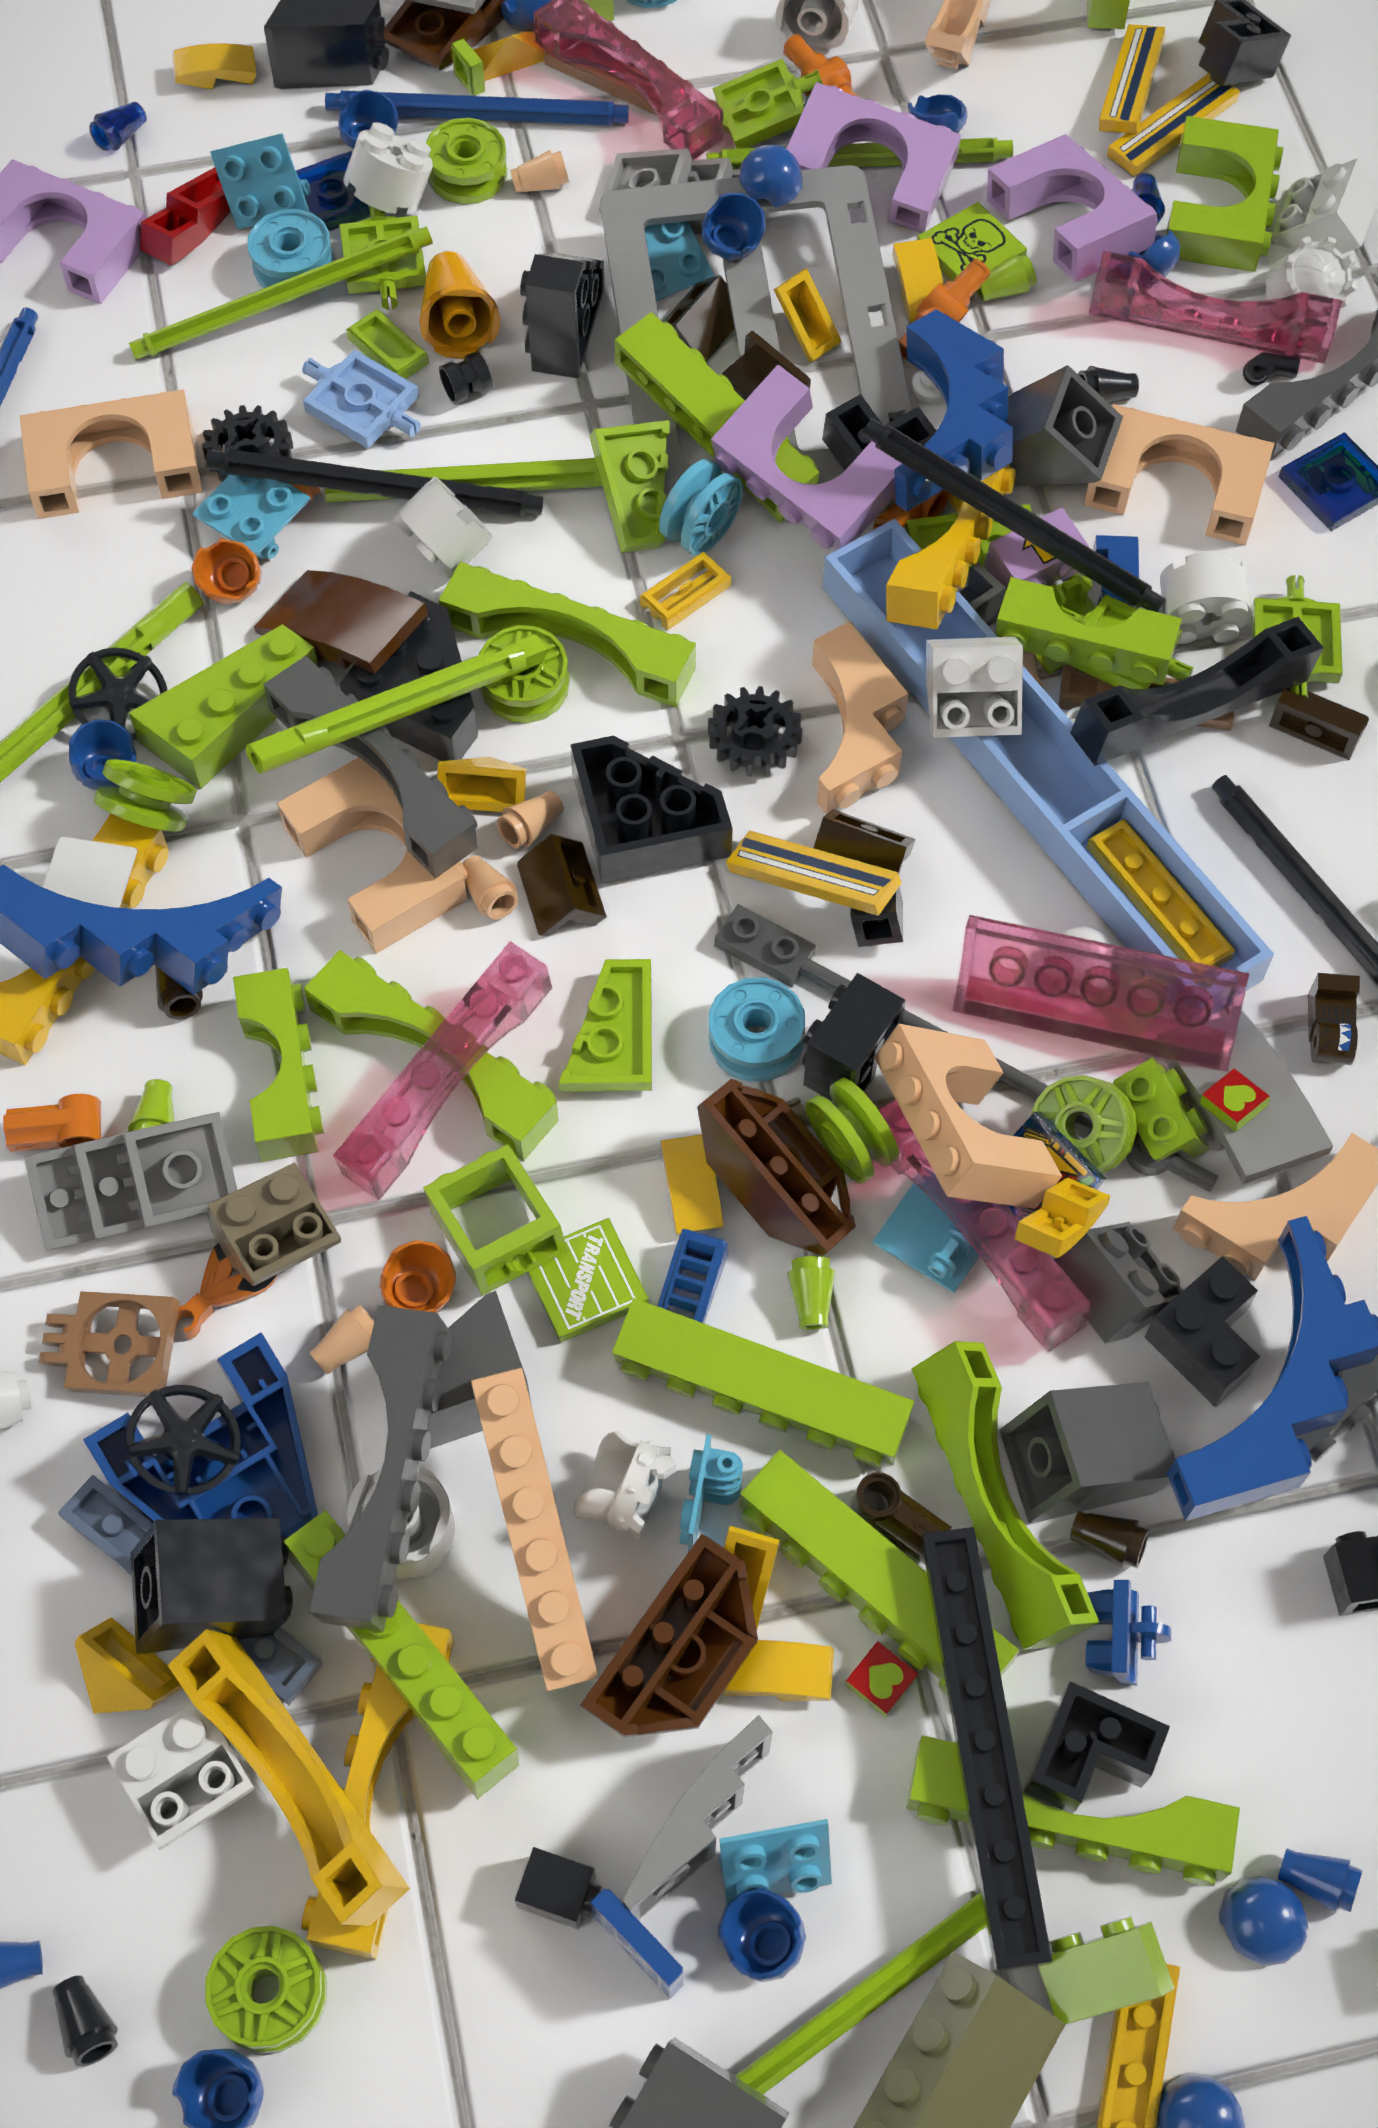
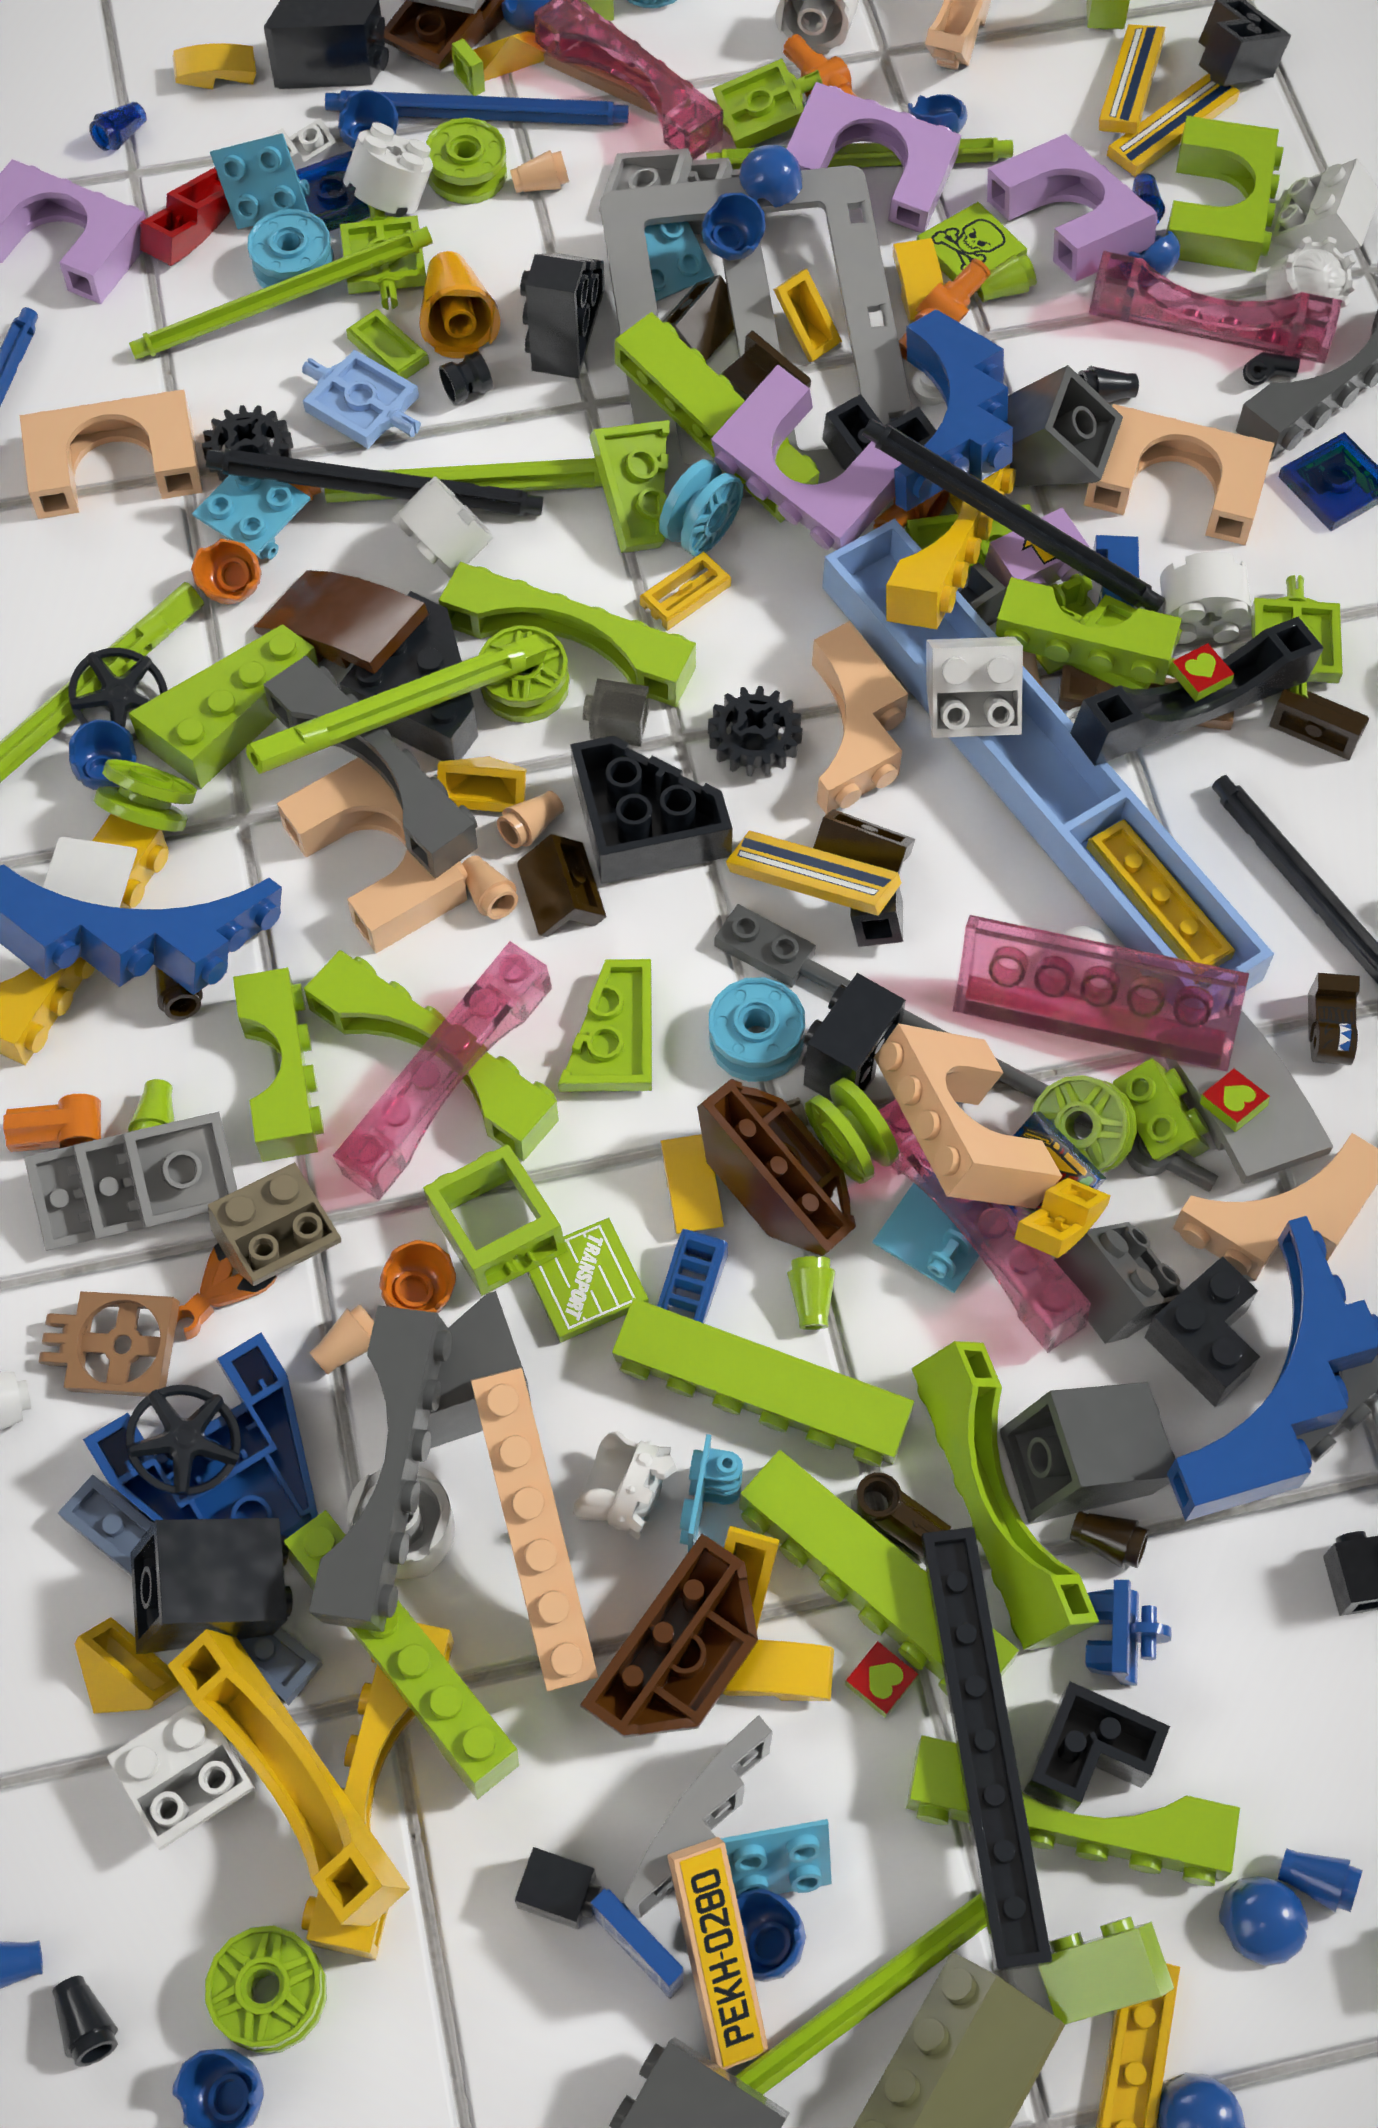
(310, 144): none -> white slope
(617, 710): none -> clear smoke brick
(718, 1953): none -> tile
(1201, 672): none -> tile

